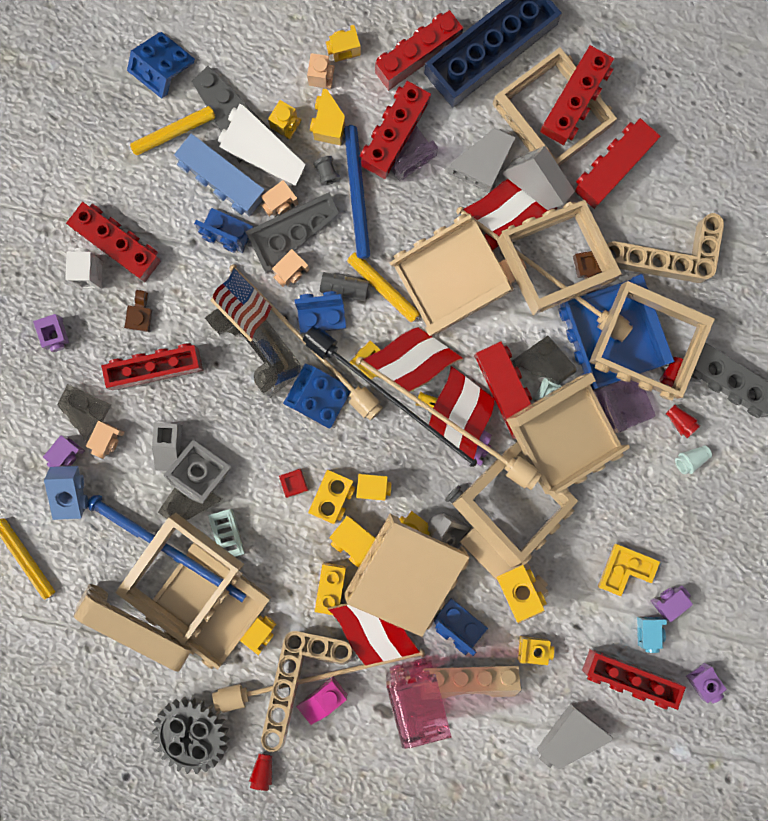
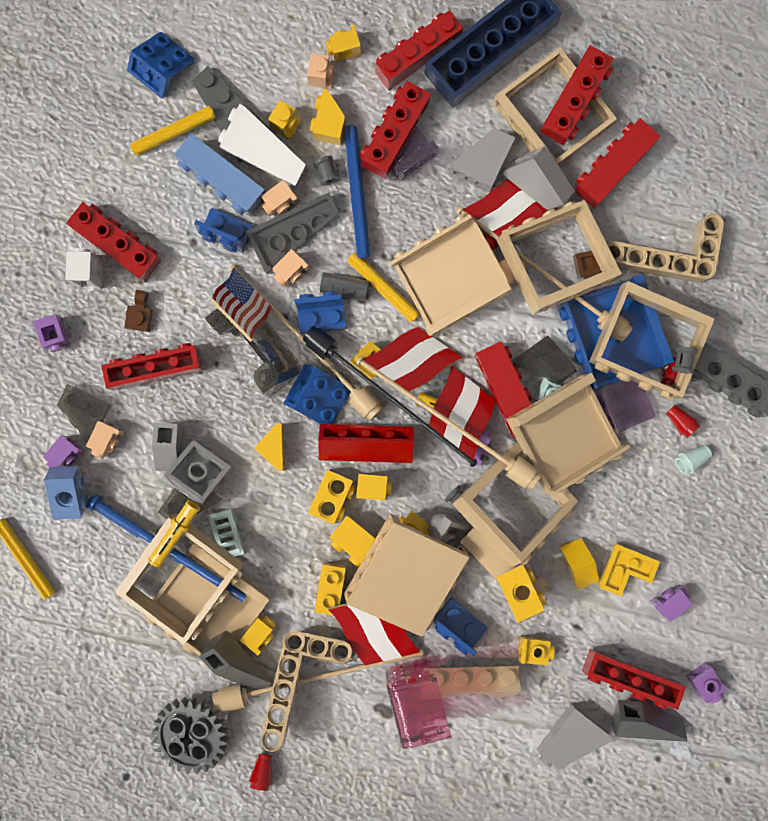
(128, 630): tan beam -> none
(189, 512): none -> yellow pin
(231, 661): none -> dark grey slope
(272, 447): none -> yellow slope
(293, 483): red tile -> none
(322, 701): dark pink slope -> none
(361, 443): none -> red brick
(580, 563): none -> yellow slope
(645, 721): none -> dark grey slope
(651, 633): medium azure brick -> none
(684, 360): none -> dark grey bush

